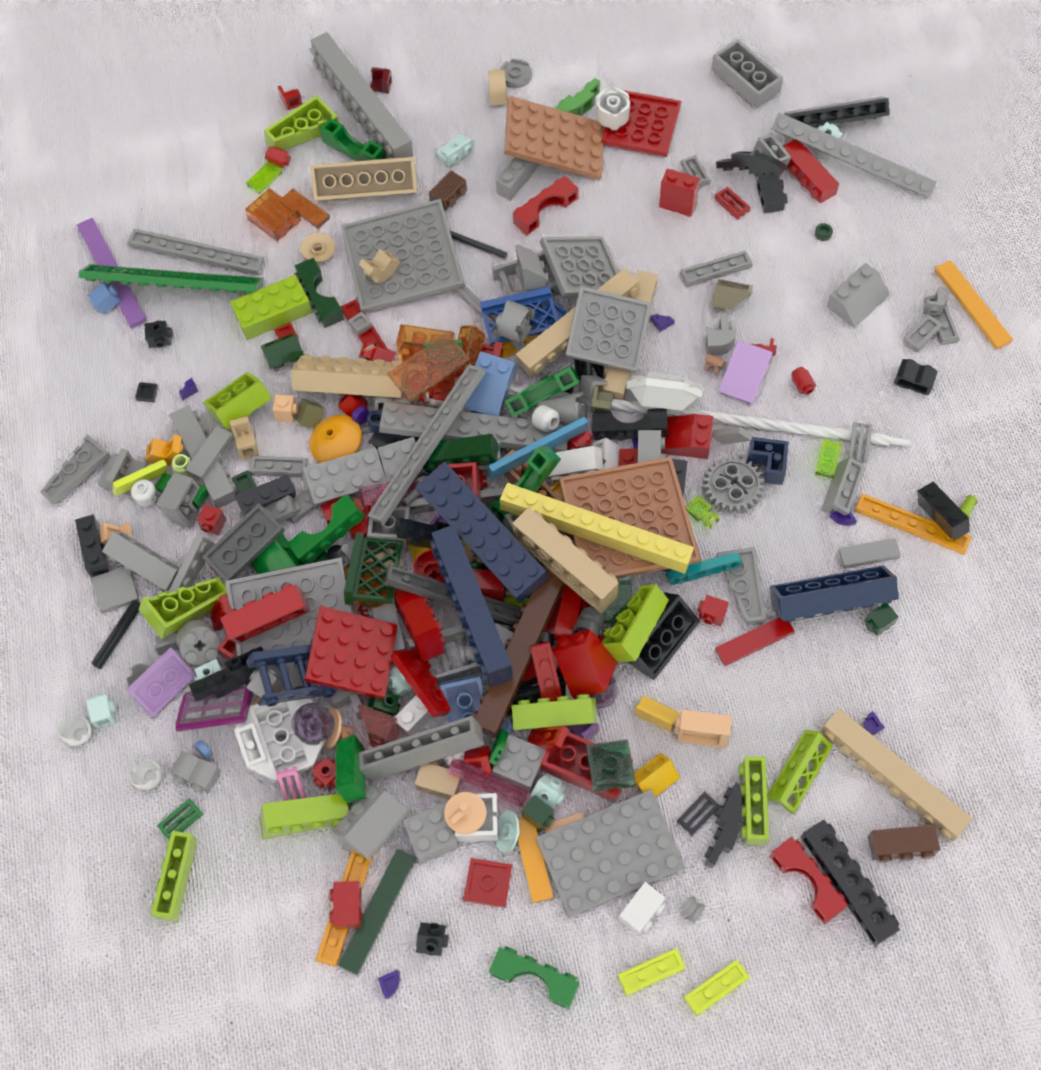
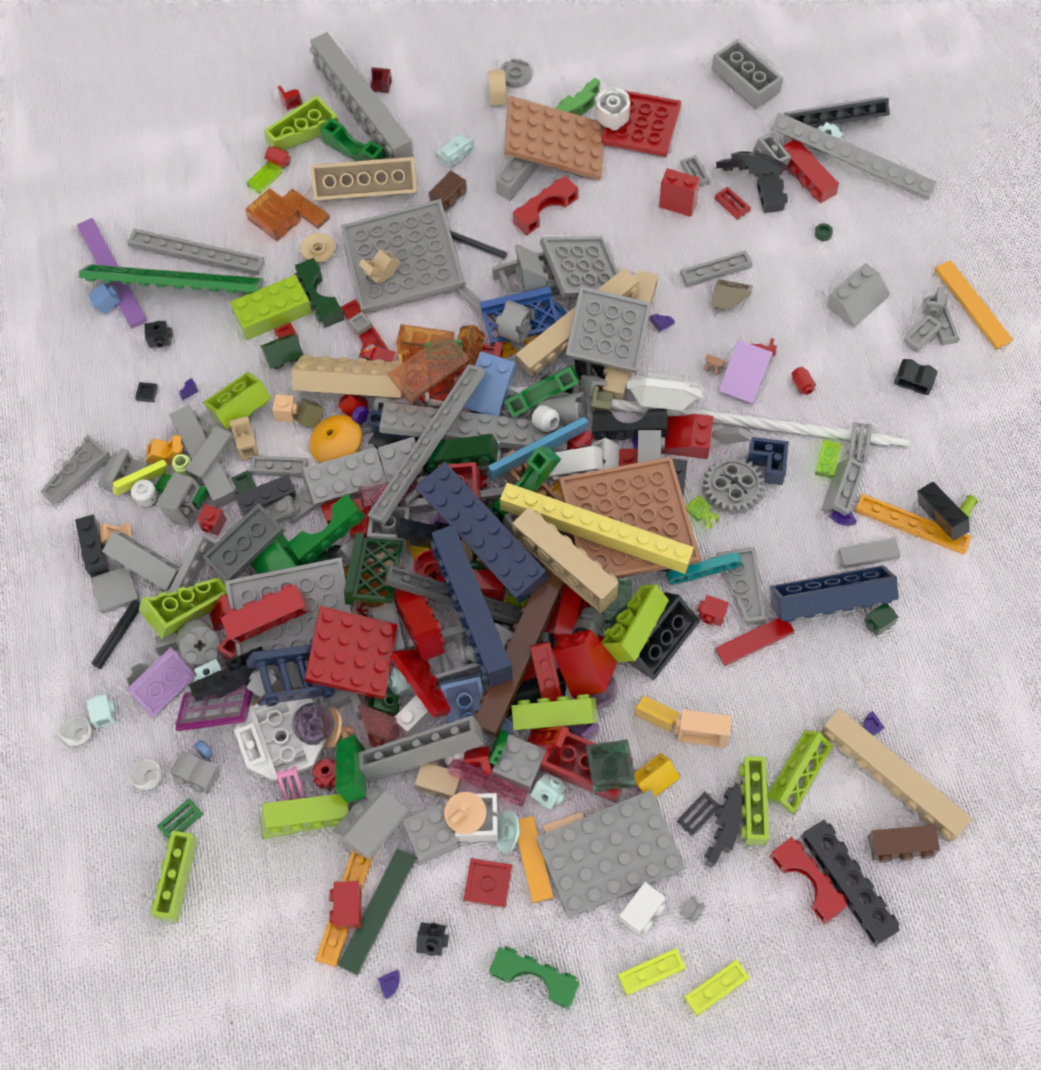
(538, 813): dark green brick -> none
(722, 340): light grey brick -> none

